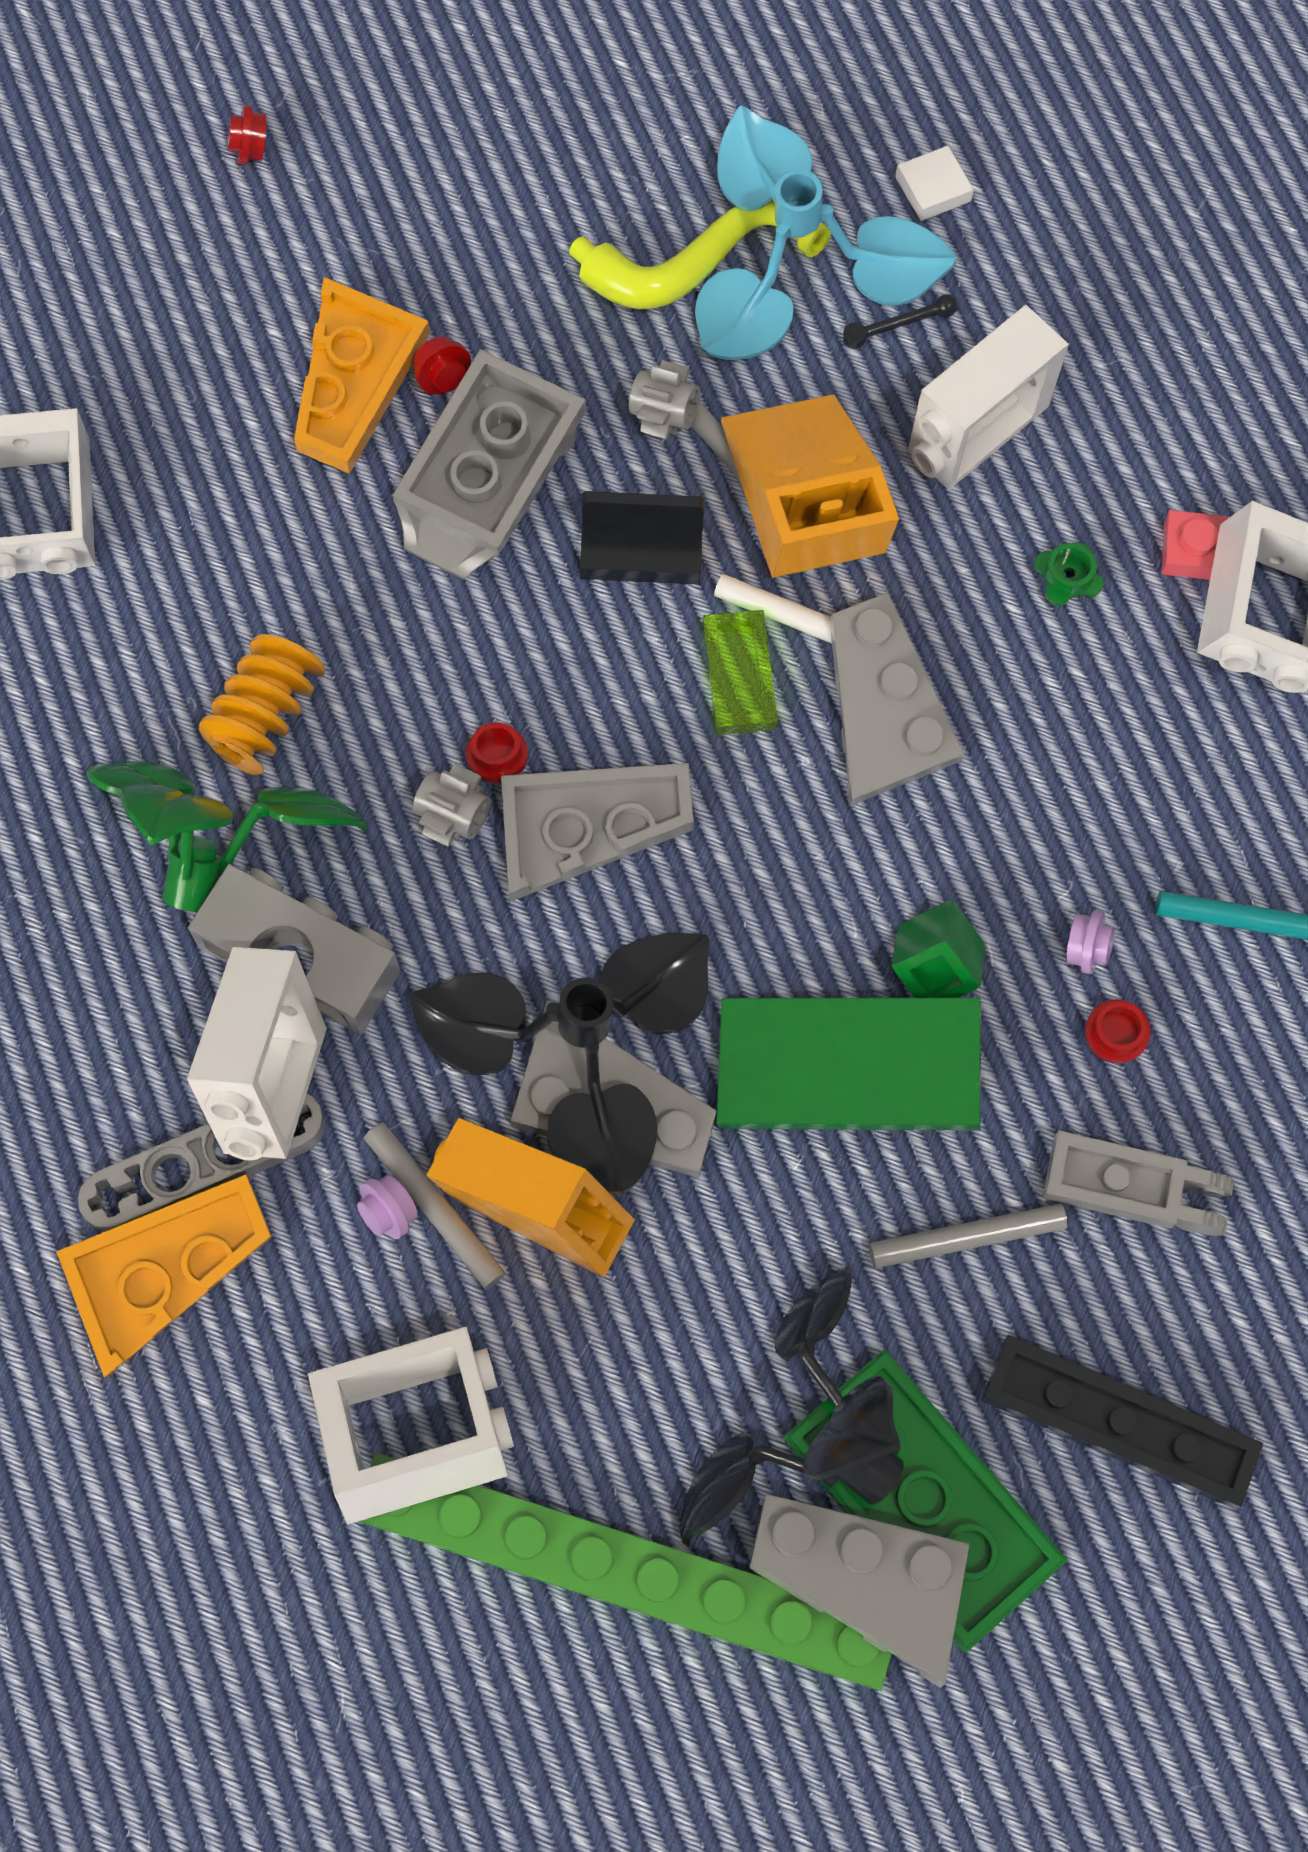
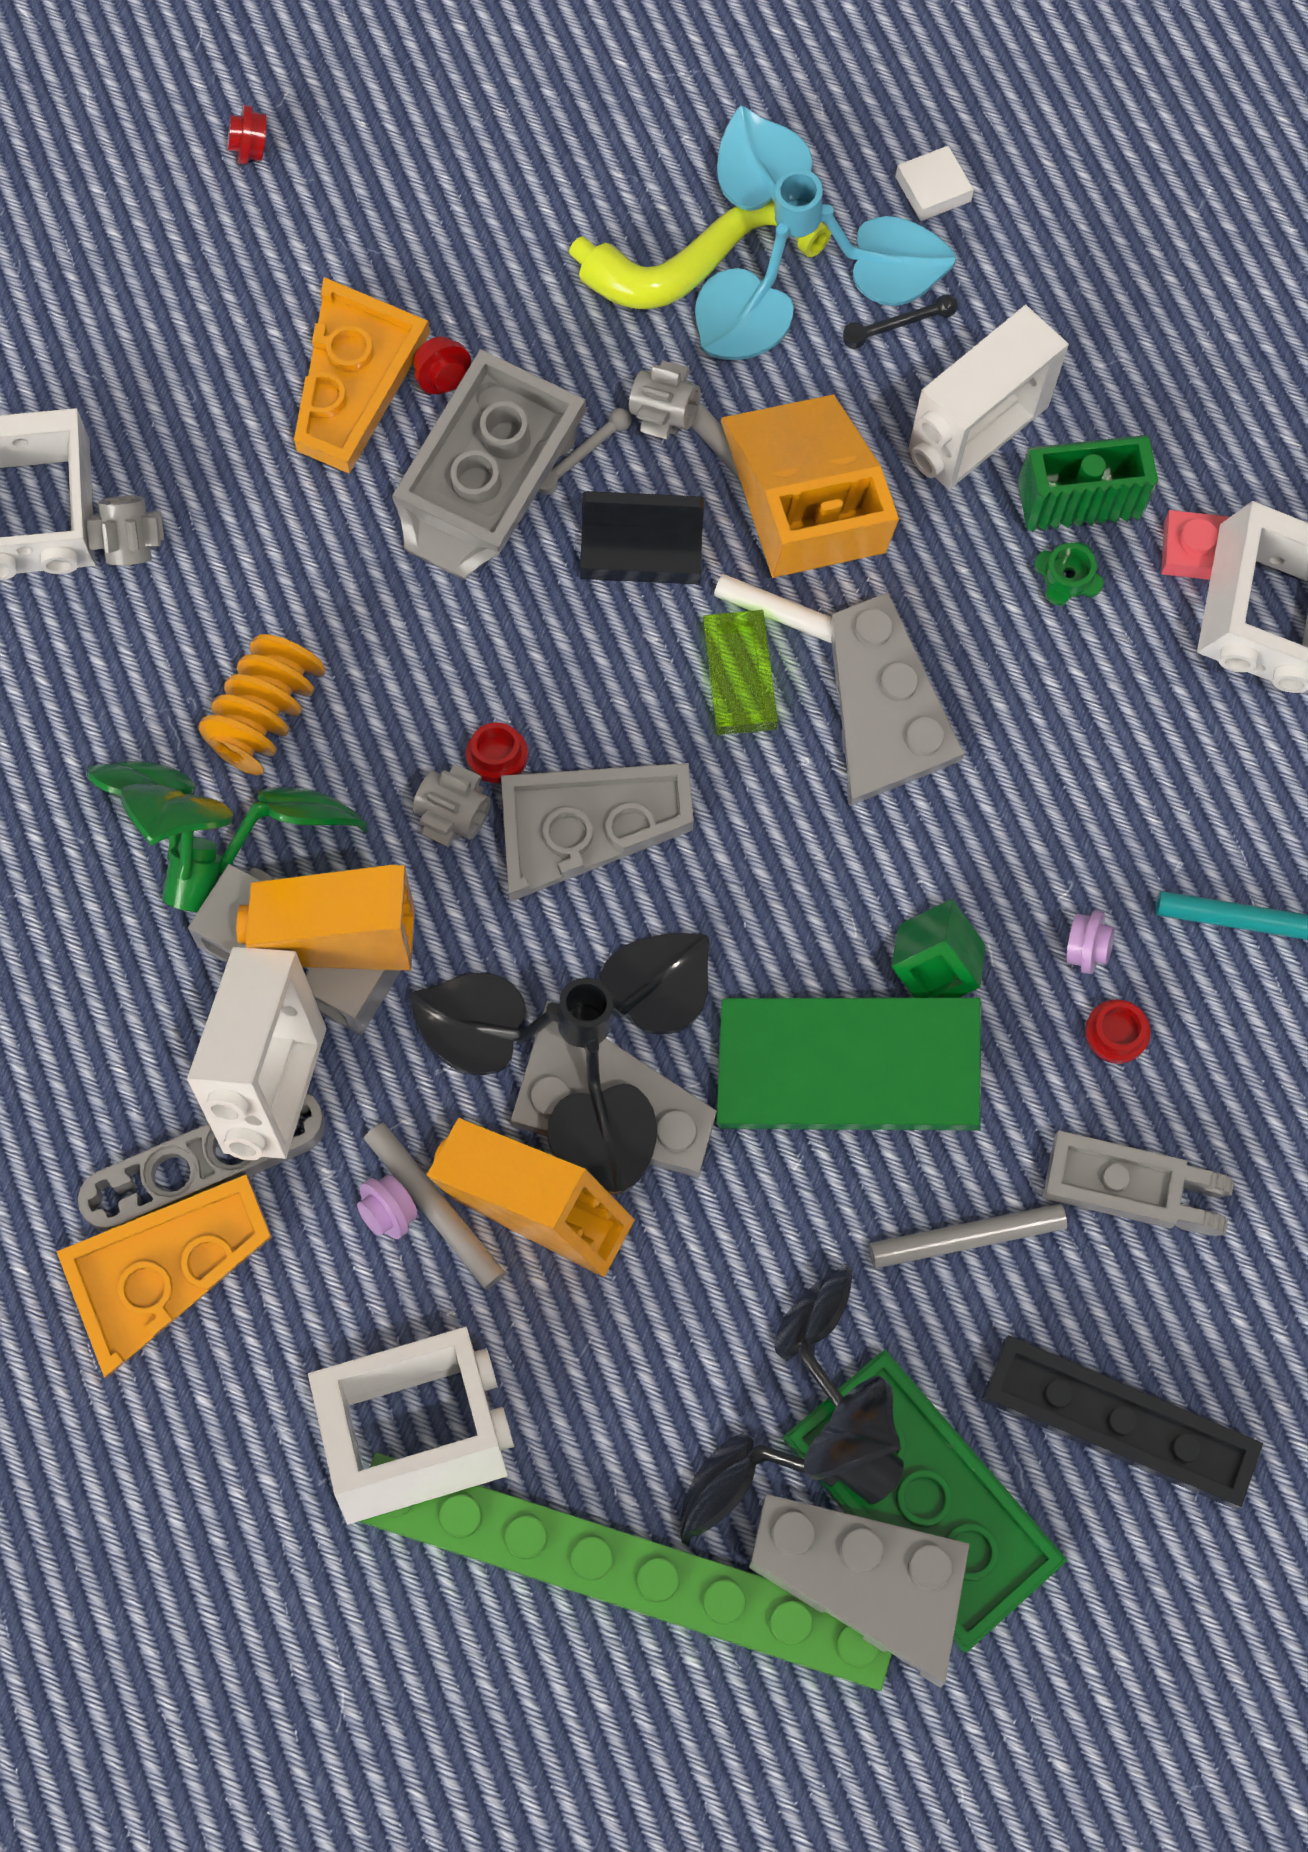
(125, 530): none -> light grey gear
(334, 918): none -> light orange slope
(618, 421): none -> light grey hinge
(1087, 482): none -> green brick

